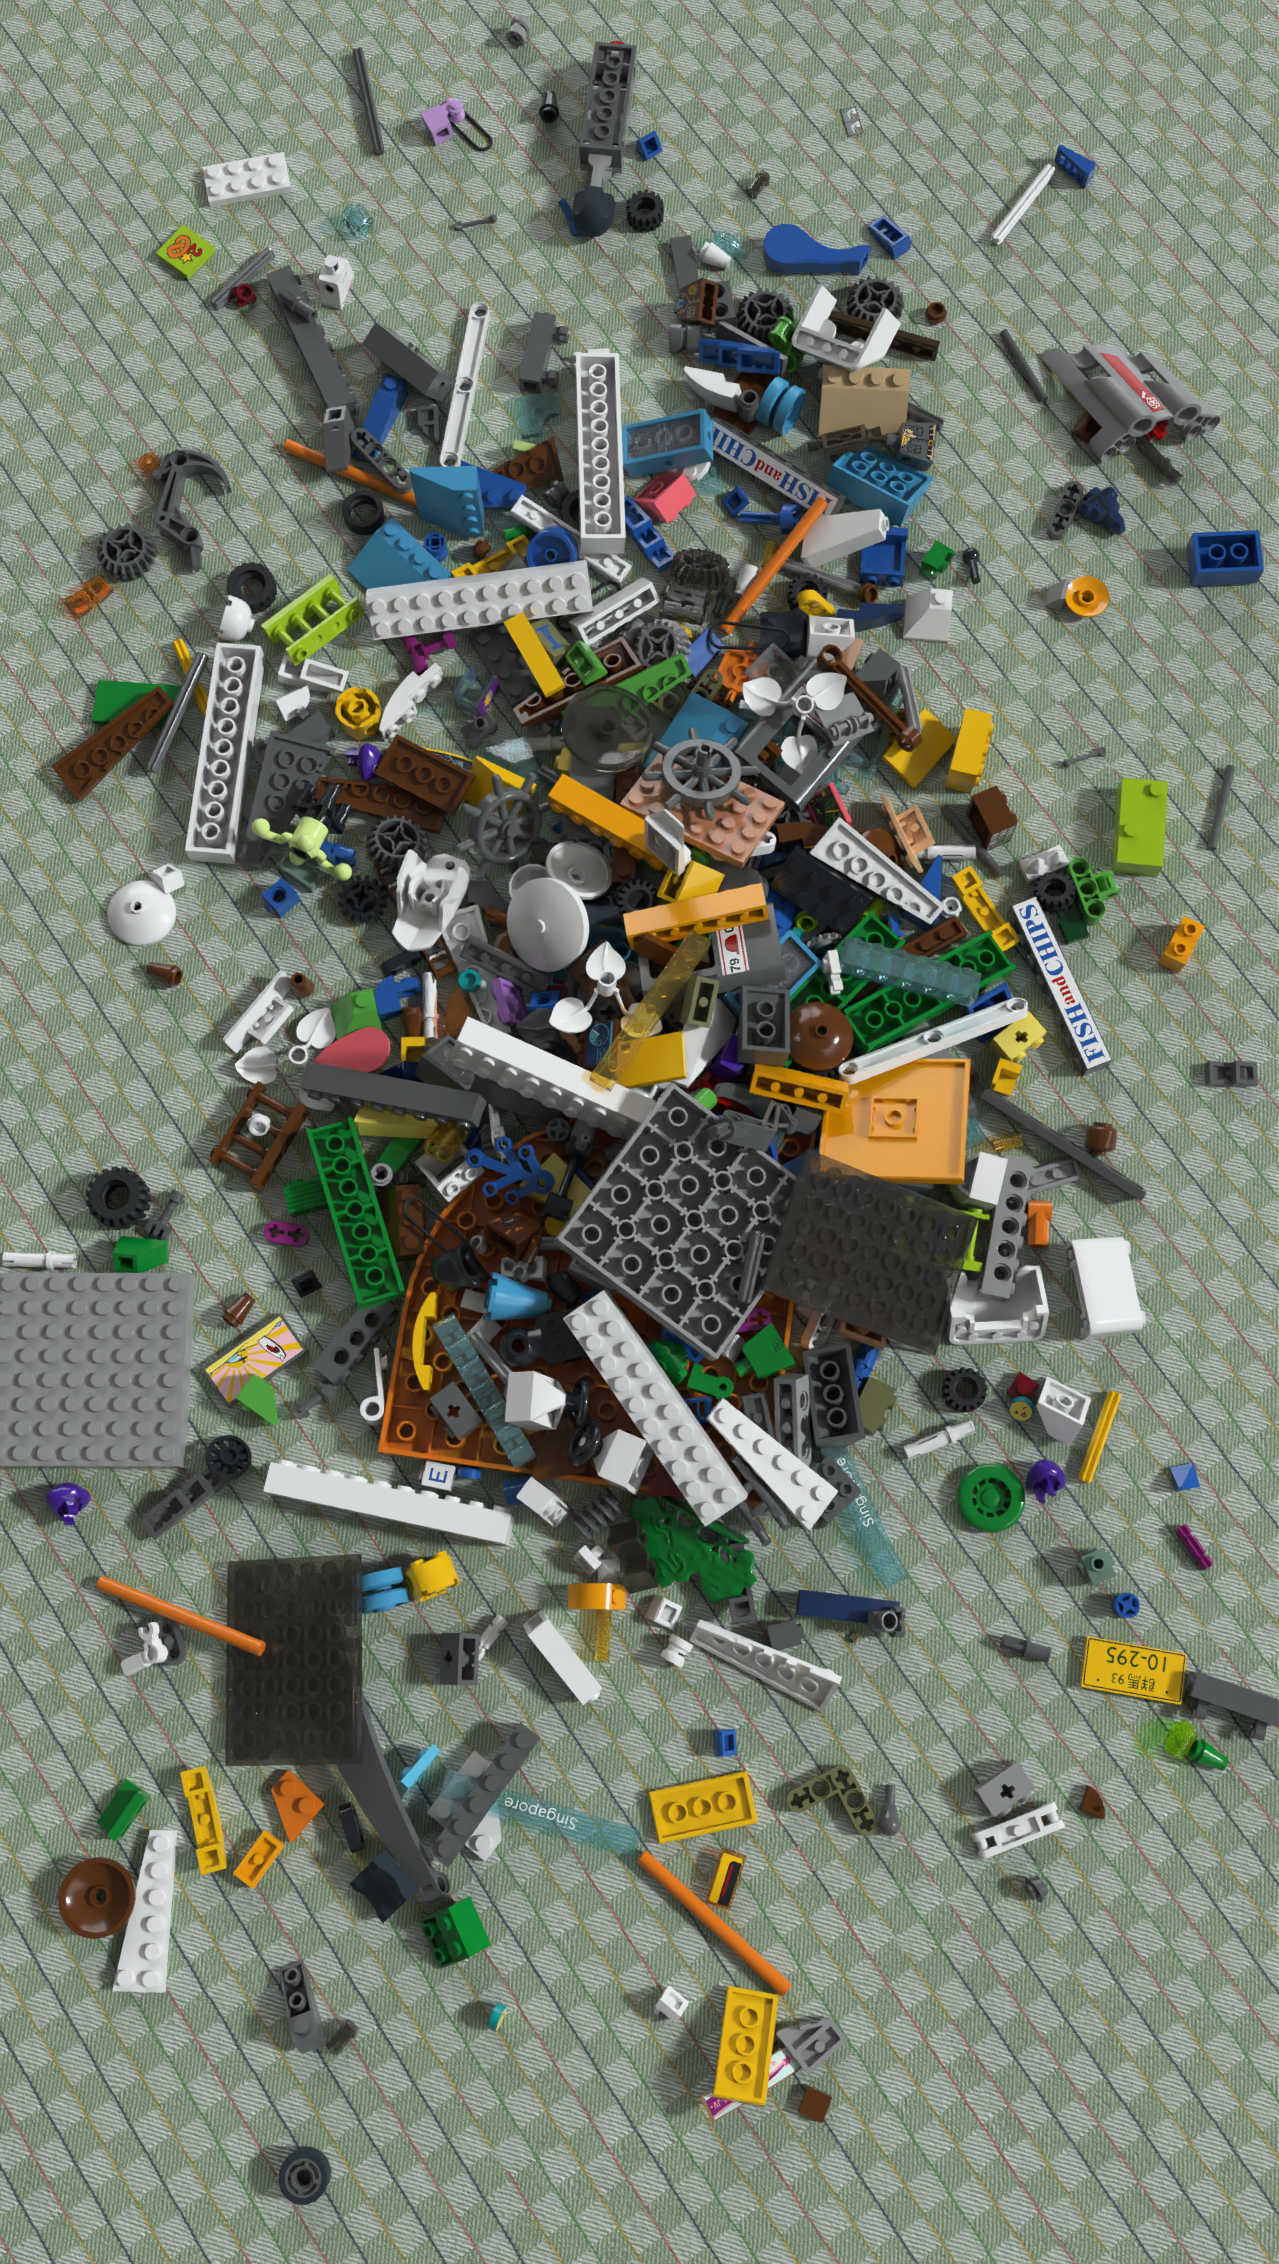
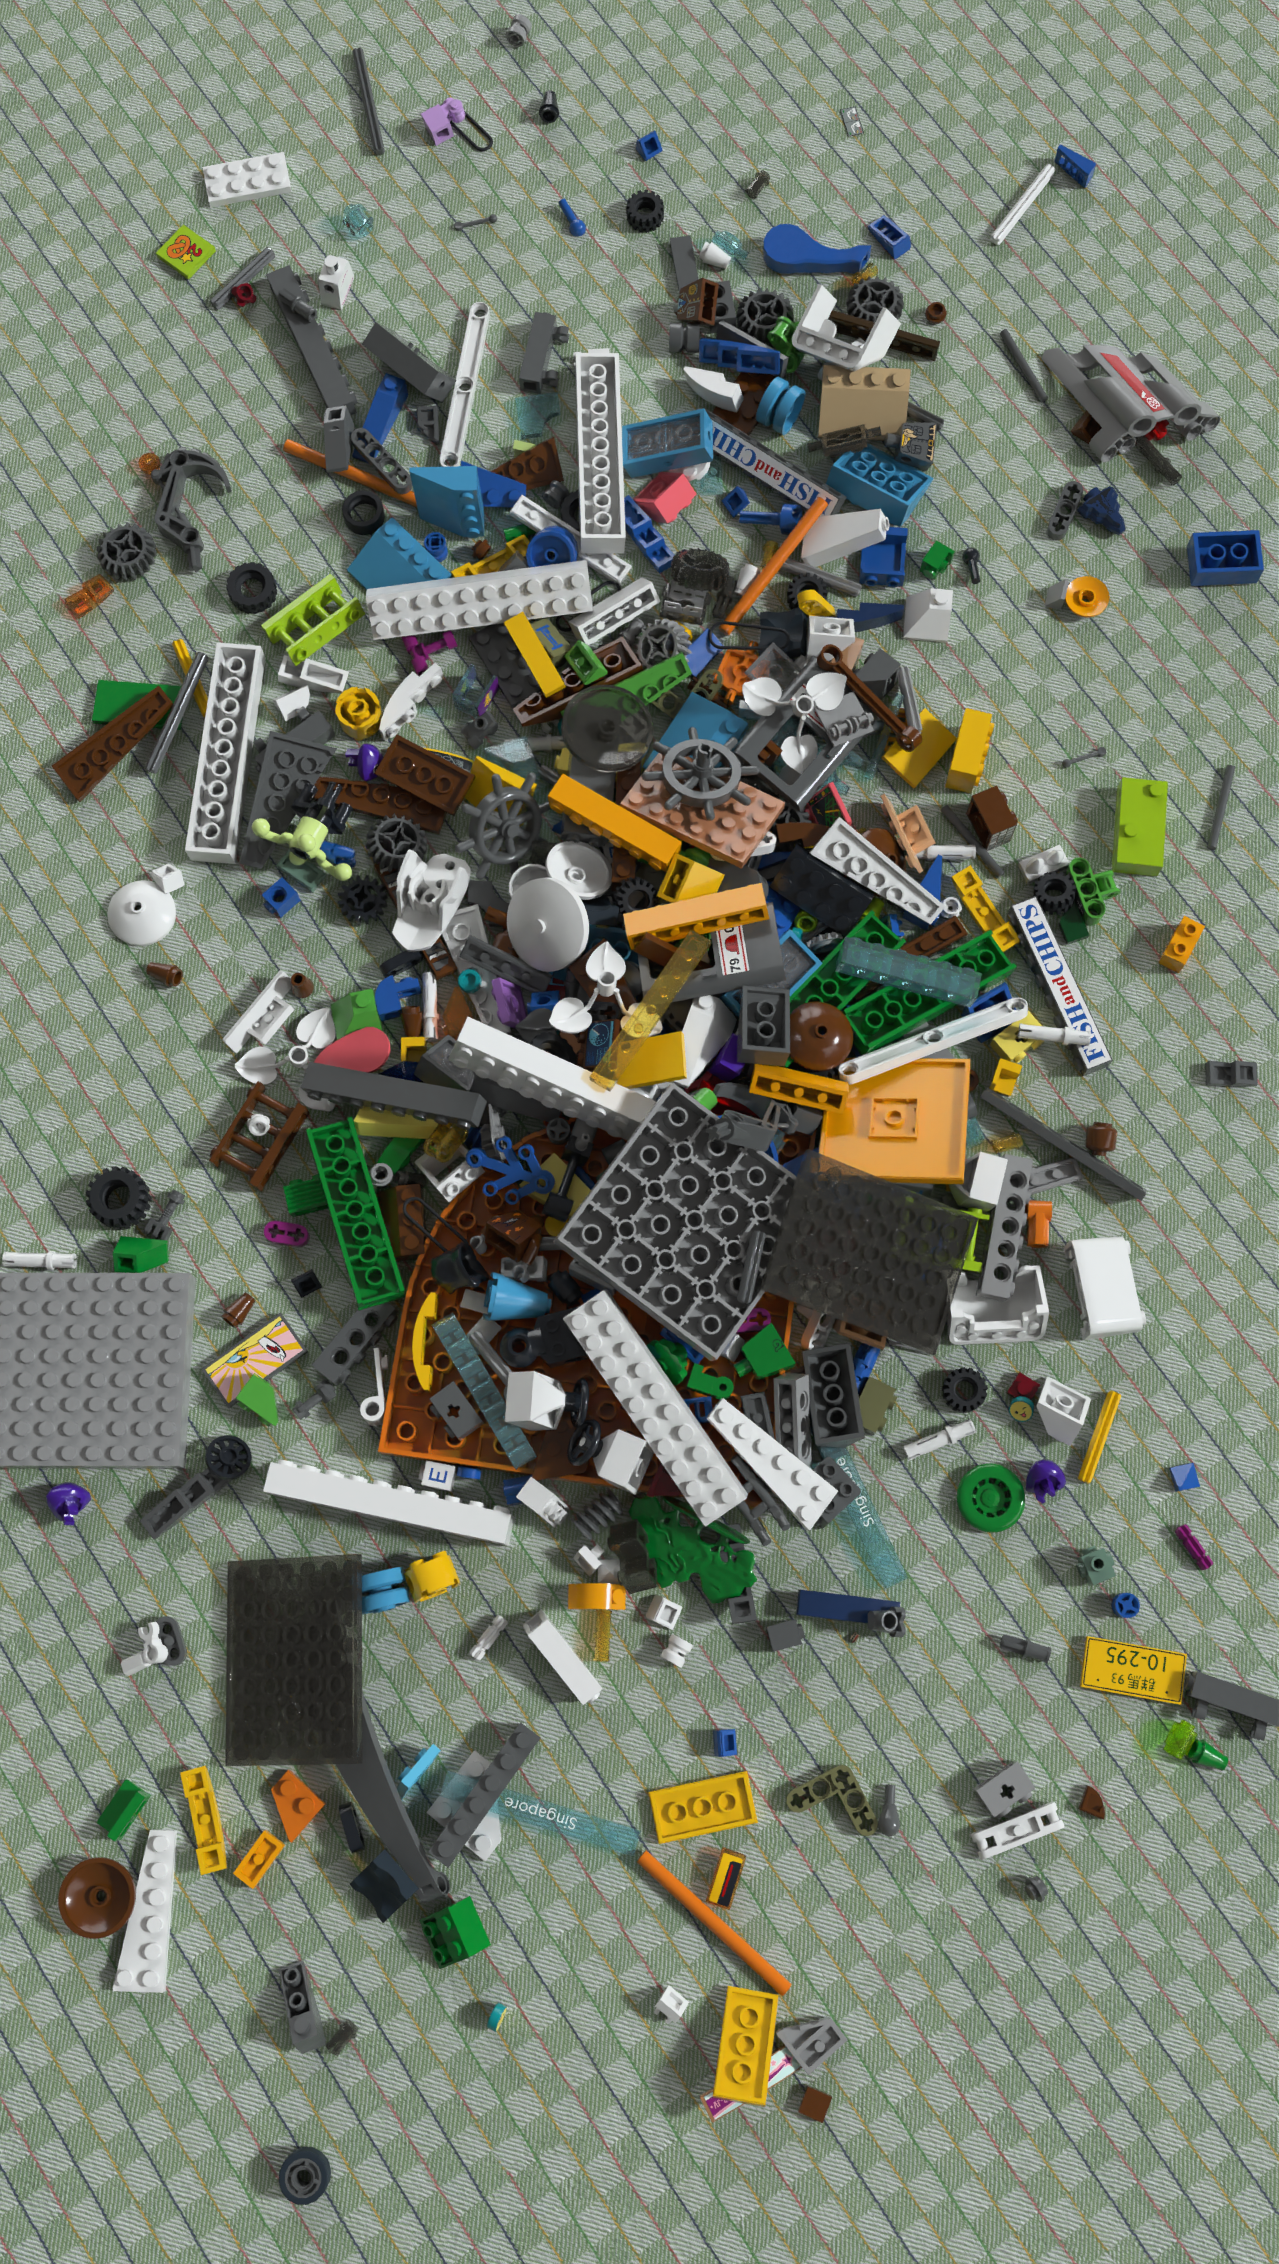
(181, 1615): orange piece -> none
(235, 620): white cylinder -> none
(459, 1659): dark grey brick -> none
(604, 132): dark grey piece -> none
(666, 840): white slope -> none
(699, 1001): olive brick -> none
(748, 405): dark grey brick -> none
(787, 1673): white wing -> none
(832, 969): white plate -> none
(865, 273): none -> clear yellow pin
(867, 593): reddish brown plate -> none
(1063, 1035): none -> white pin

